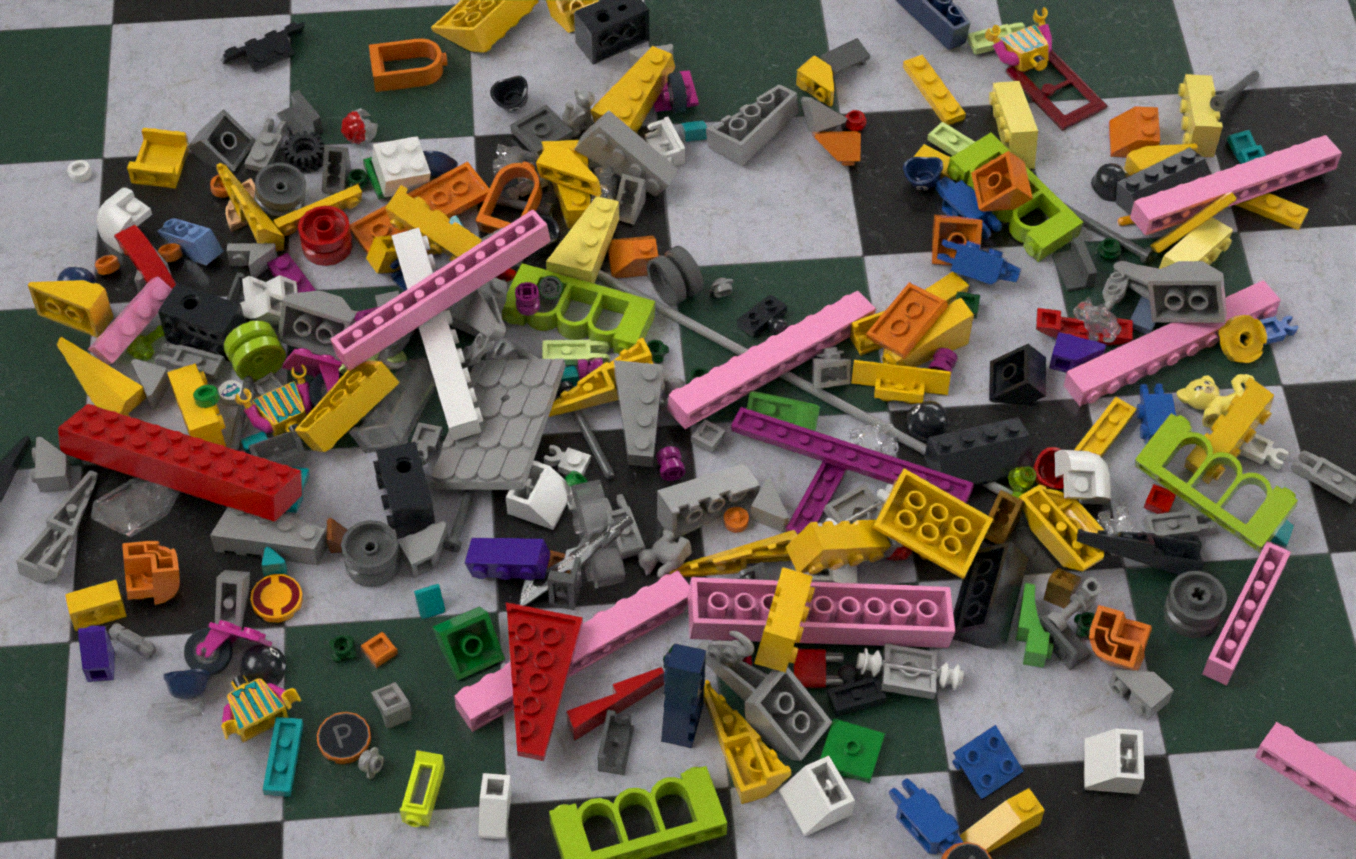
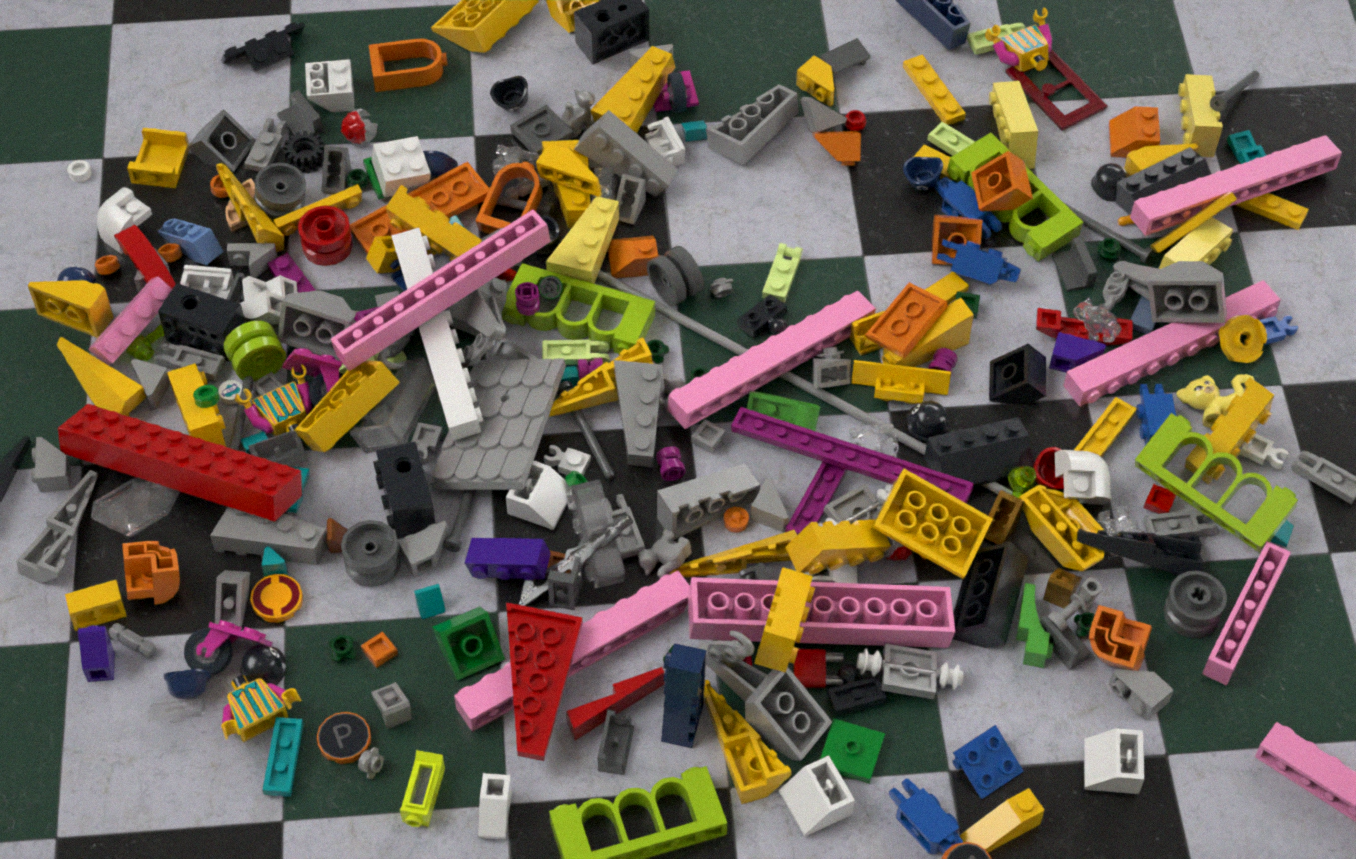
(208, 279): none -> white hinge
(330, 85): none -> white slope
(782, 272): none -> yellowish green plate

